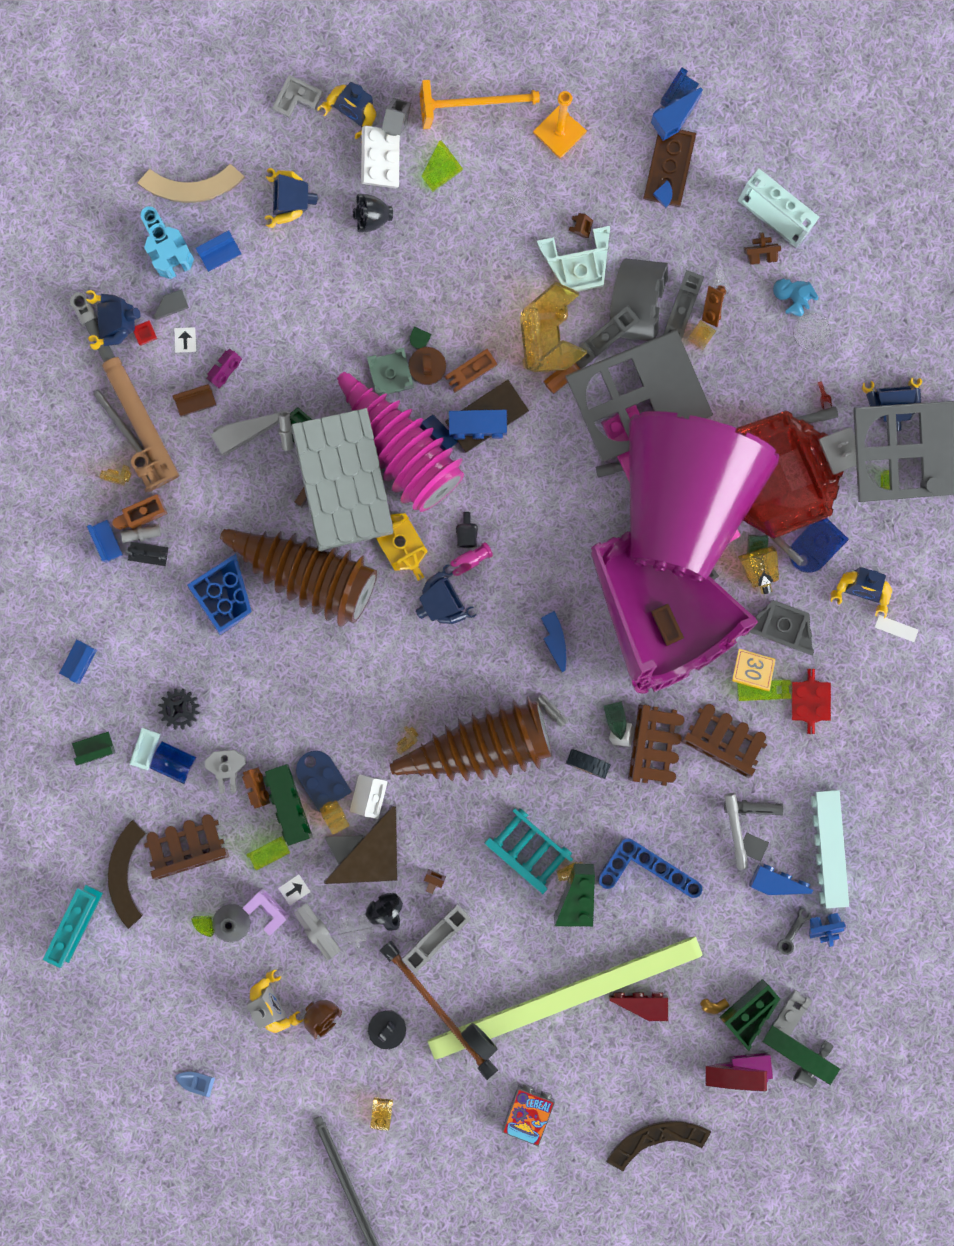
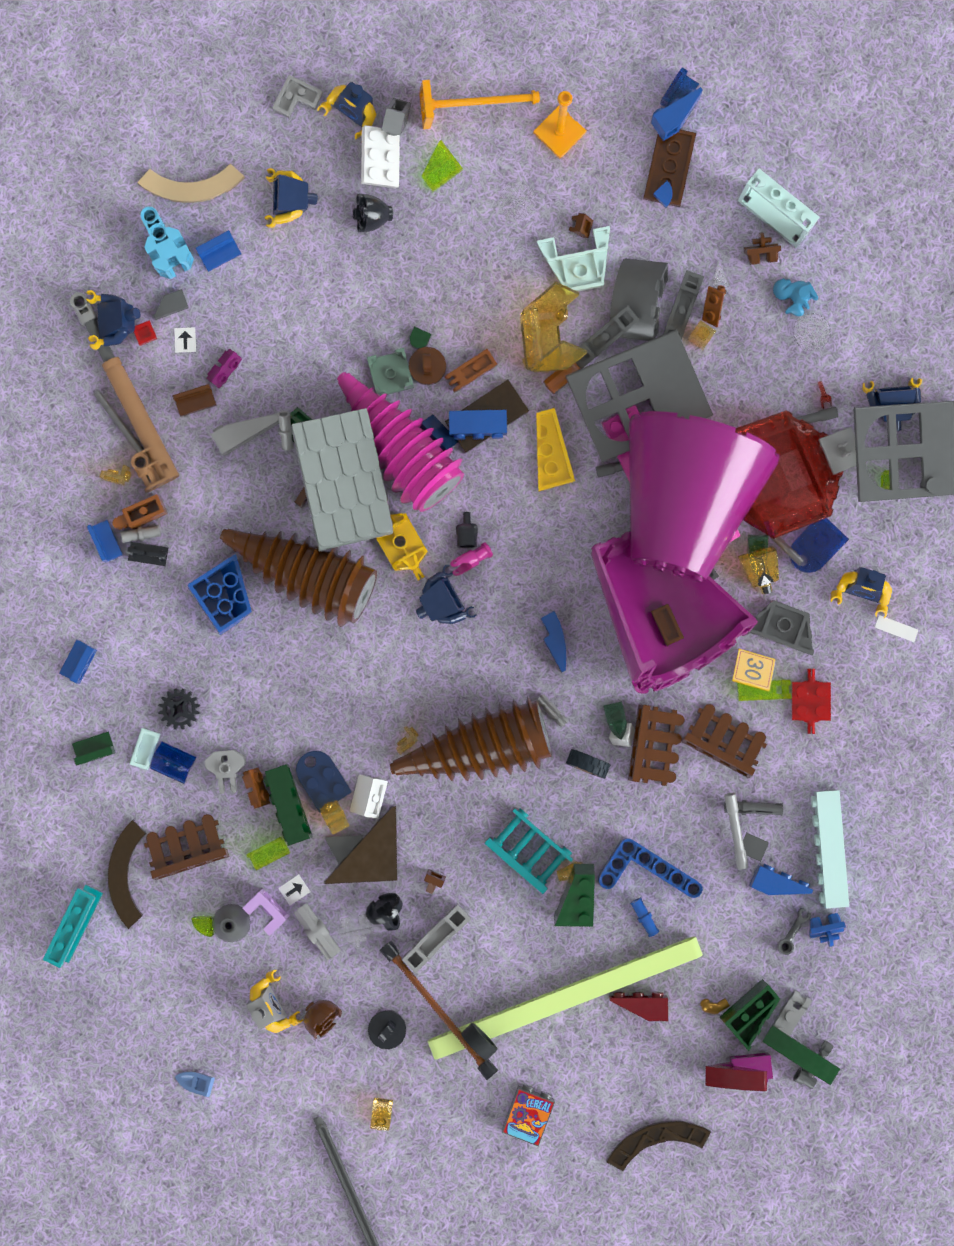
(552, 456): none -> yellow wing
(644, 917): none -> blue pin

